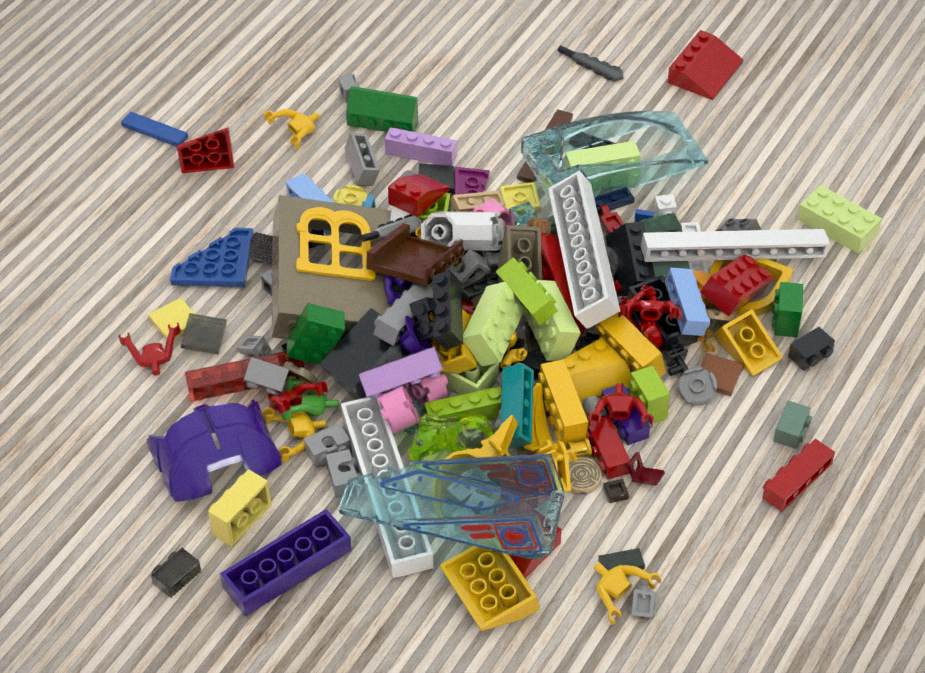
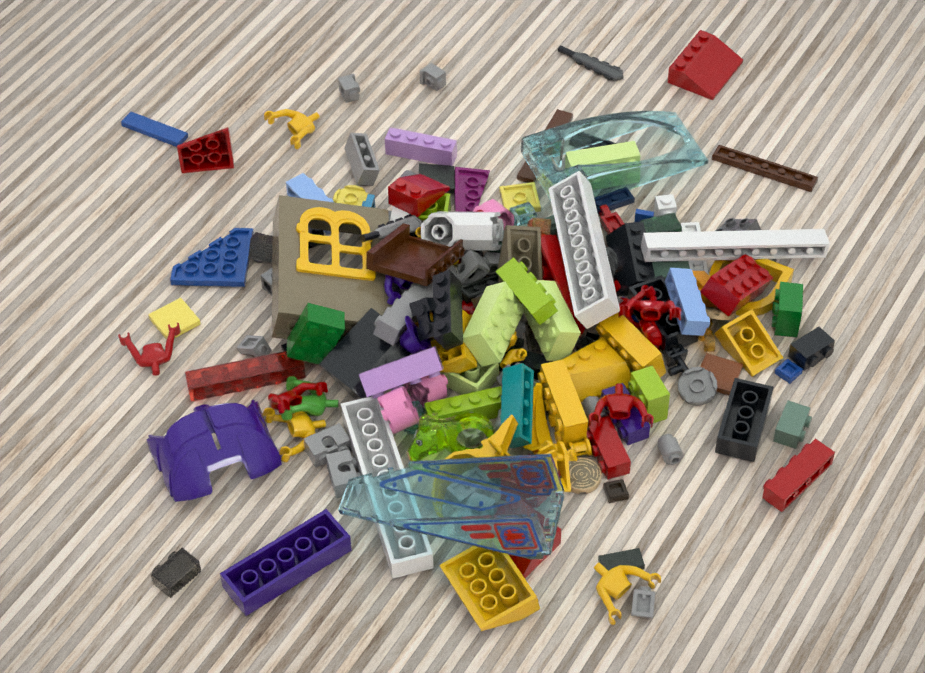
(203, 333): clear smoke tile -> none
(239, 507): light yellow brick -> none
(265, 376): light grey brick -> none
(301, 372): dark tan tile -> none
(381, 110): green slope -> none
(433, 77): none -> light grey brick
(469, 201): tan plate -> none
(643, 474): dark red bracket -> none
(670, 449): none -> light grey brick
(744, 419): none -> black brick
(765, 168): none -> reddish brown tile
(788, 371): none -> blue tile
(839, 218): yellowish green brick -> none

